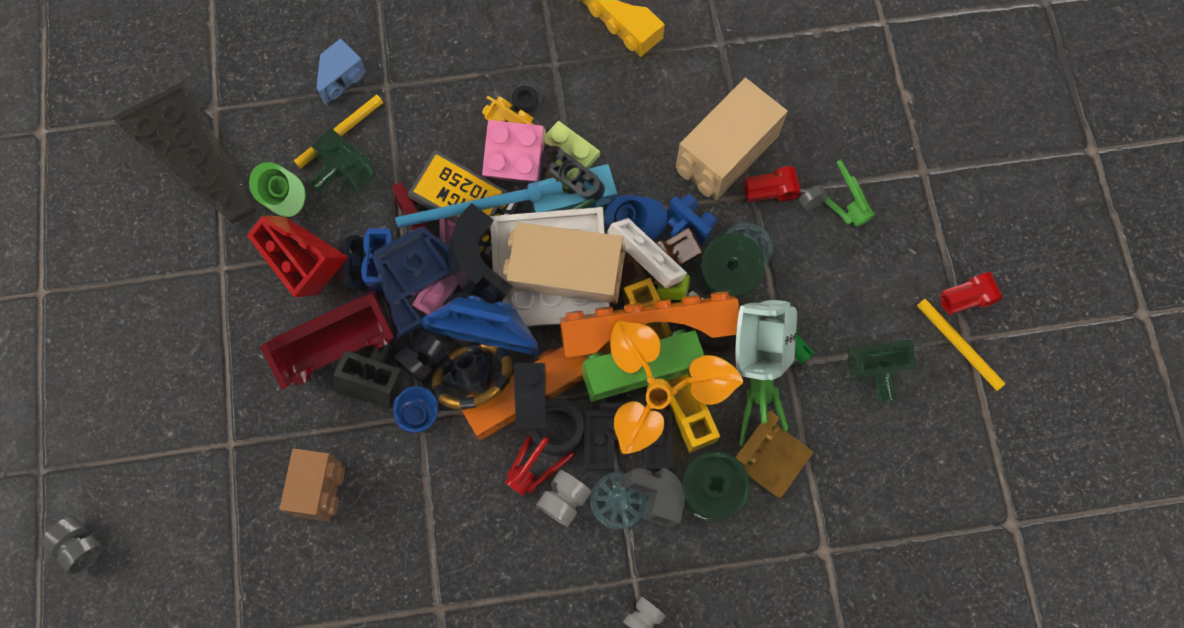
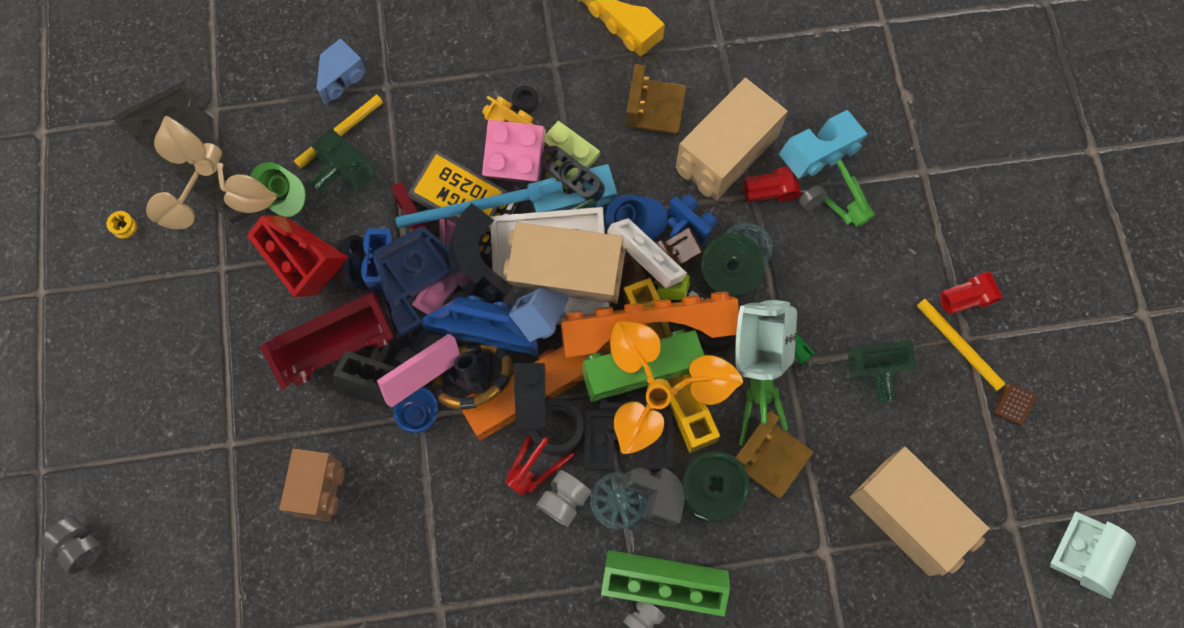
(121, 216): none -> yellow bush
(181, 145): none -> tan plant
(419, 370): none -> bright pink tile
(538, 313): none -> medium blue slope
(654, 104): none -> pearl gold bracket
(666, 583): none -> bright green brick
(809, 154): none -> medium azure arch
(920, 514): none -> tan brick
(1014, 404): none -> reddish brown slope
(1094, 553): none -> light aqua brick

